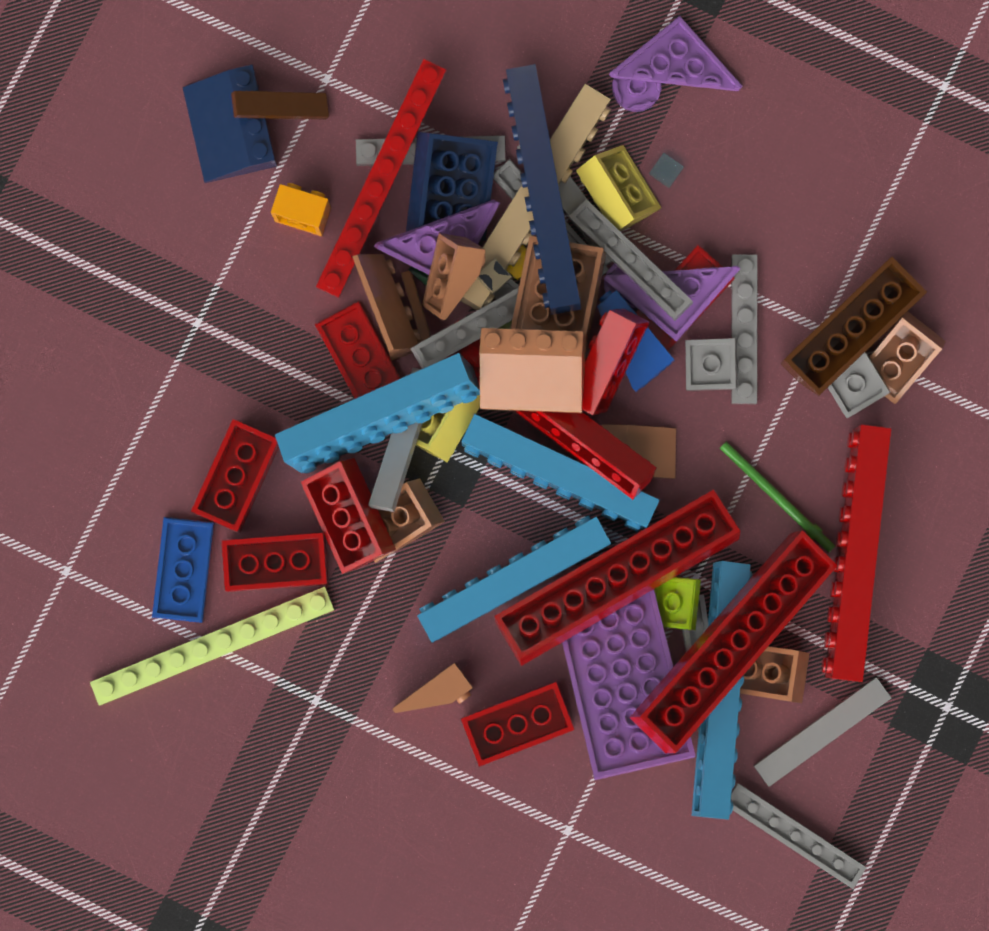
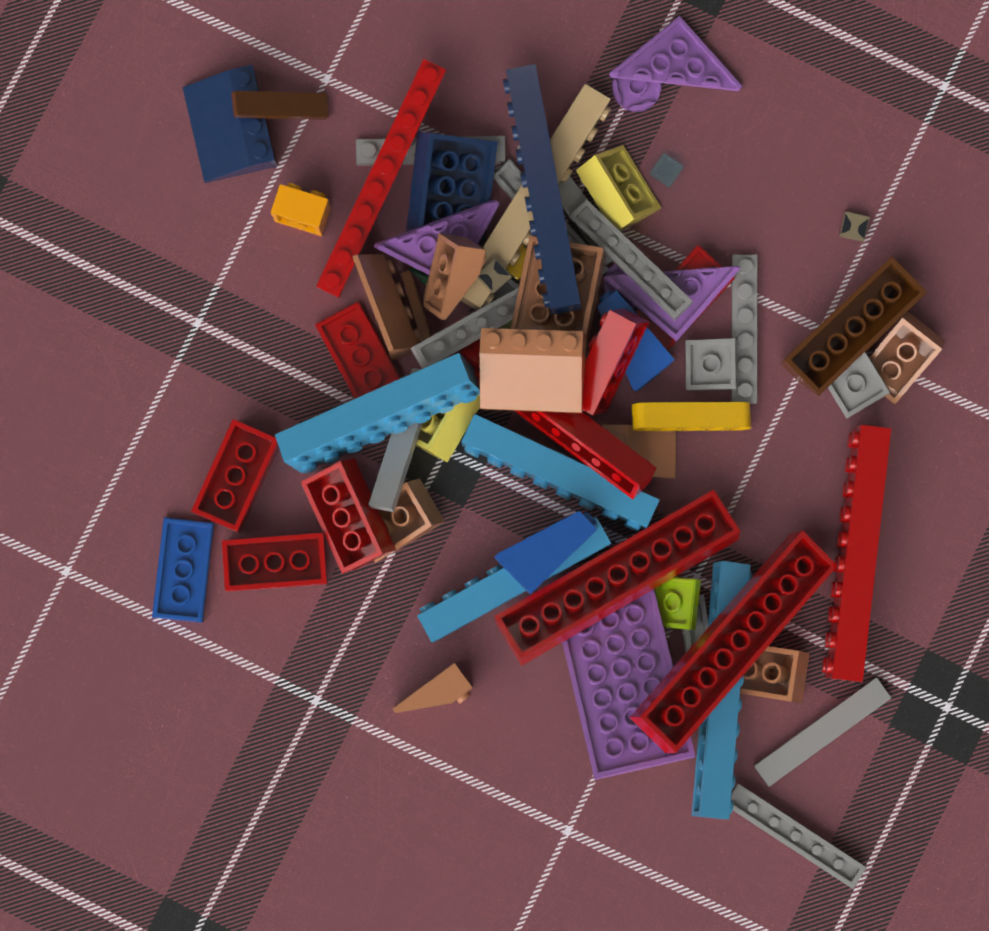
(212, 646): yellowish green plate -> none
(517, 724): red brick -> none
(542, 553): none -> blue slope
(691, 416): none -> yellow beam
(812, 531): bright green bar -> none
(854, 226): none -> dark tan tile

